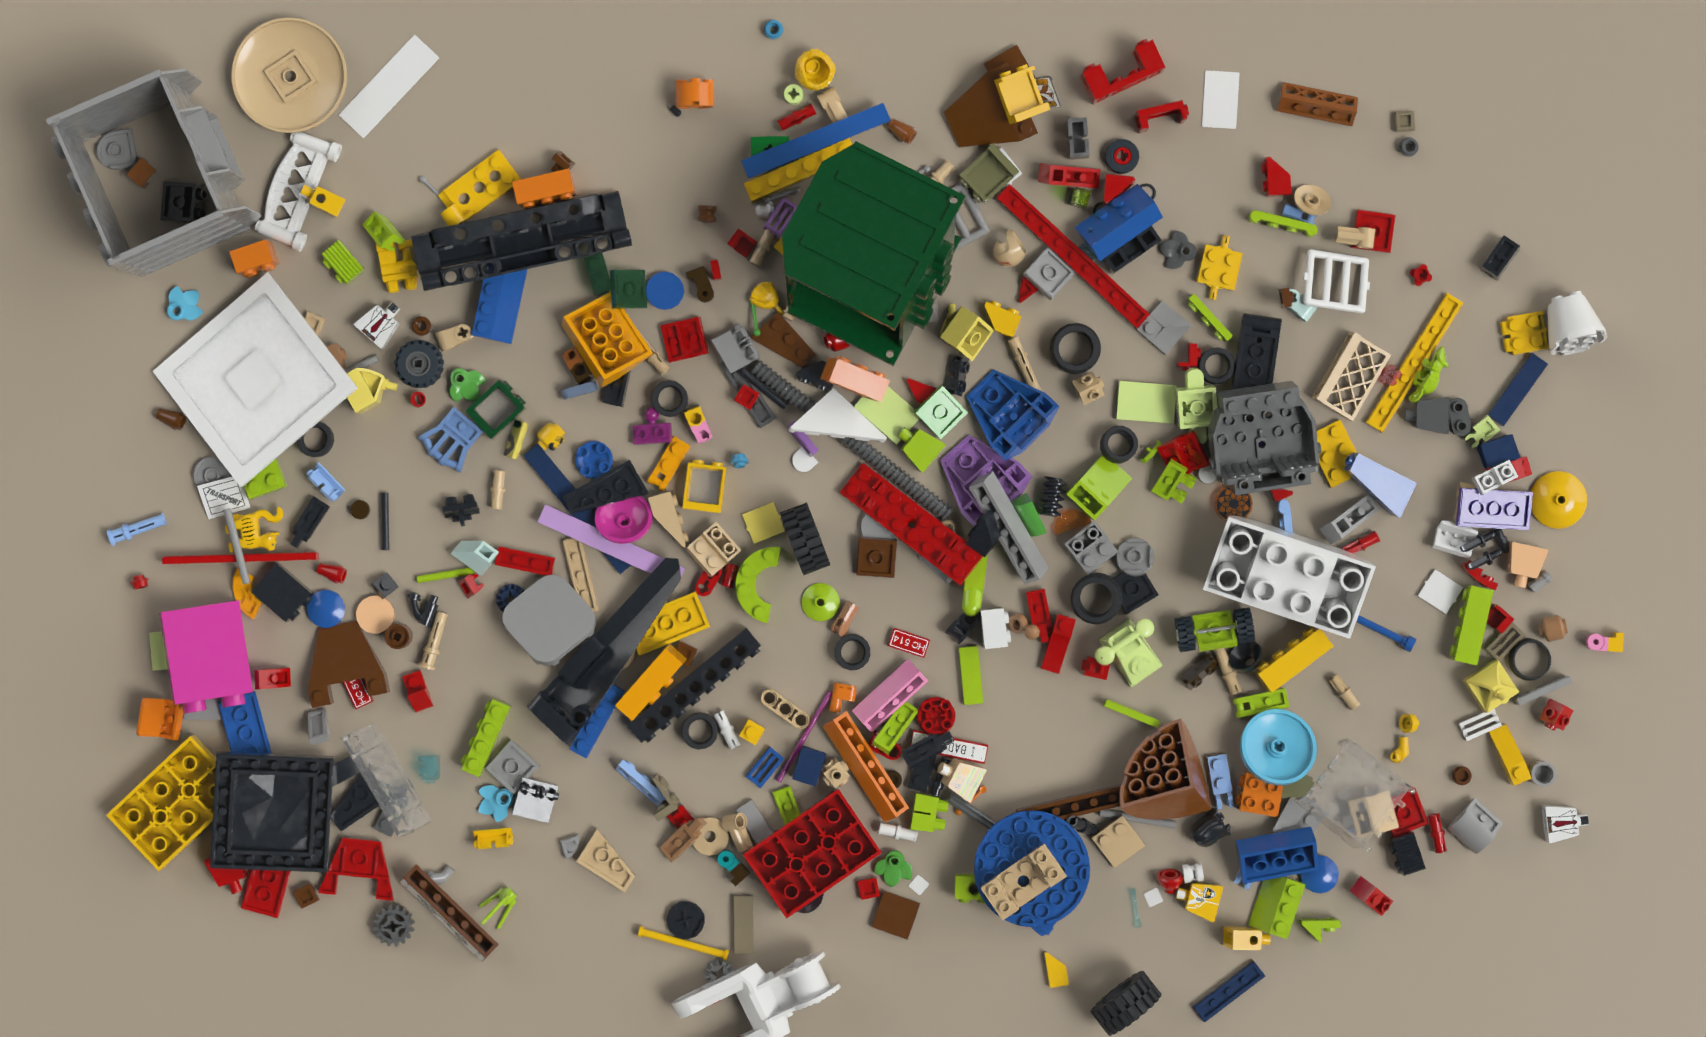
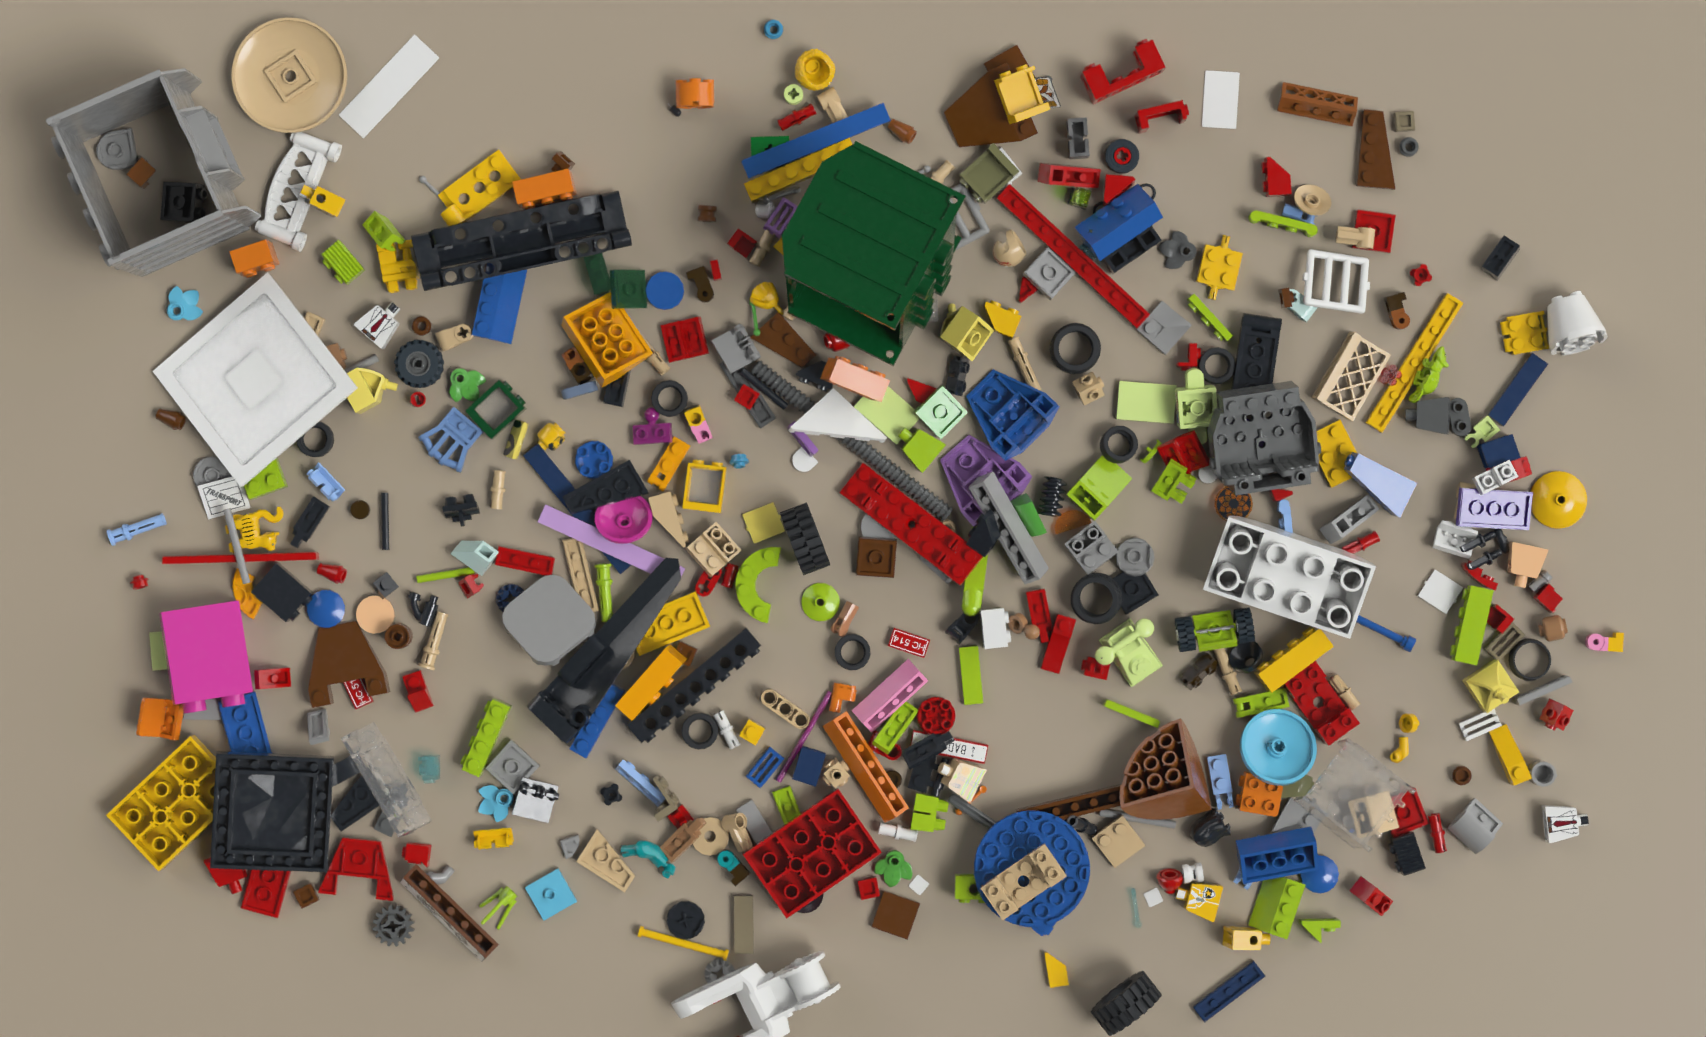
(417, 853): none -> red window
(551, 894): none -> medium azure plate
(604, 582): none -> lime pin
(606, 794): none -> black plate
(649, 851): none -> teal arm
(1333, 717): none -> red plate
(1374, 153): none -> reddish brown wing
(1396, 311): none -> leg
(1548, 598): none -> red panel

